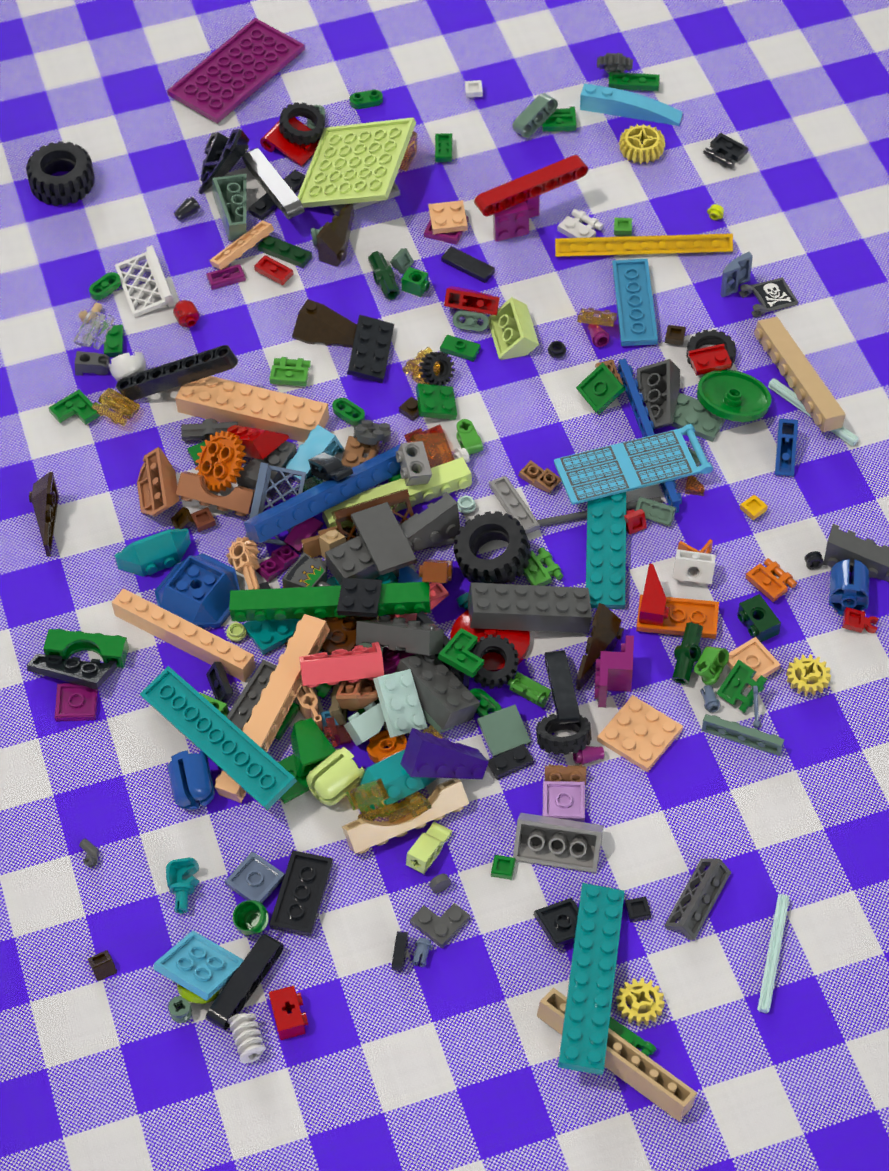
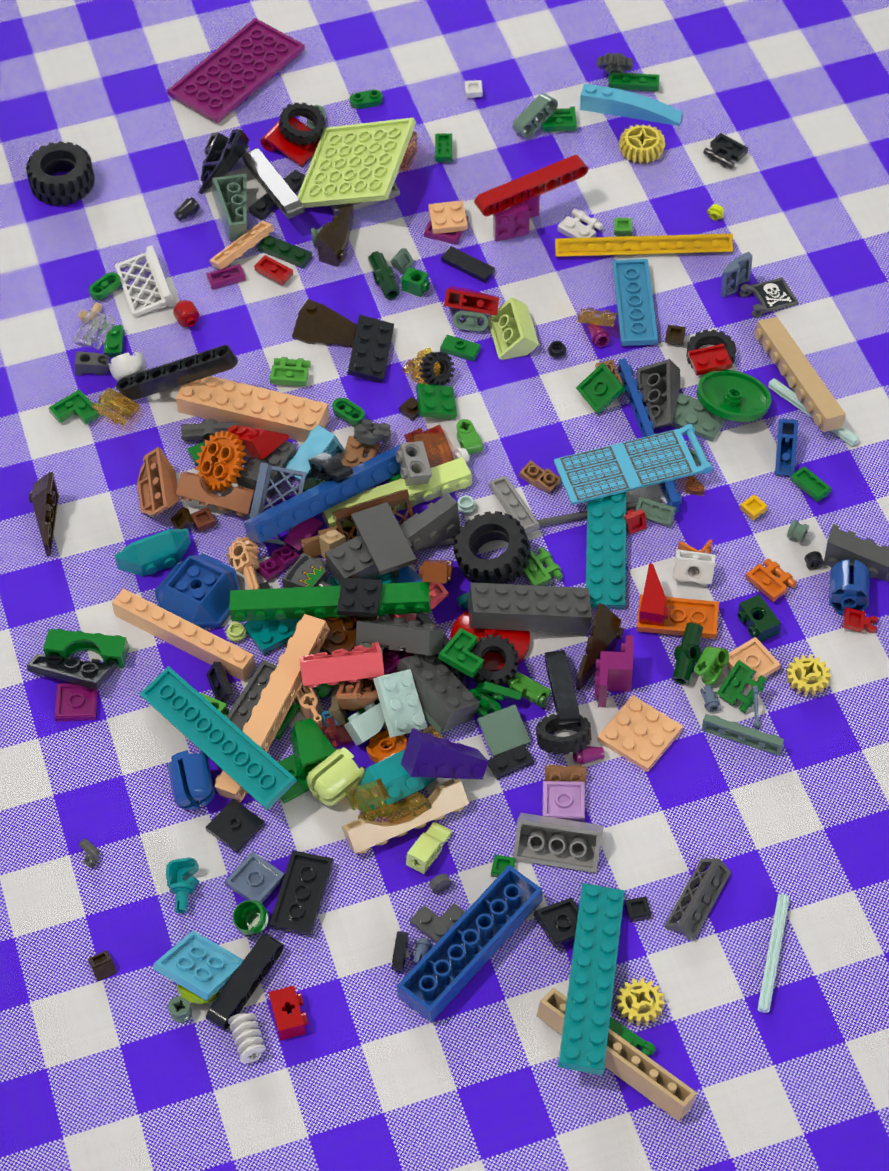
(235, 825): none -> black plate
(469, 943): none -> blue brick
(498, 692): none -> green plate
(797, 531): none -> sand green wheel
(810, 484): none -> green plate

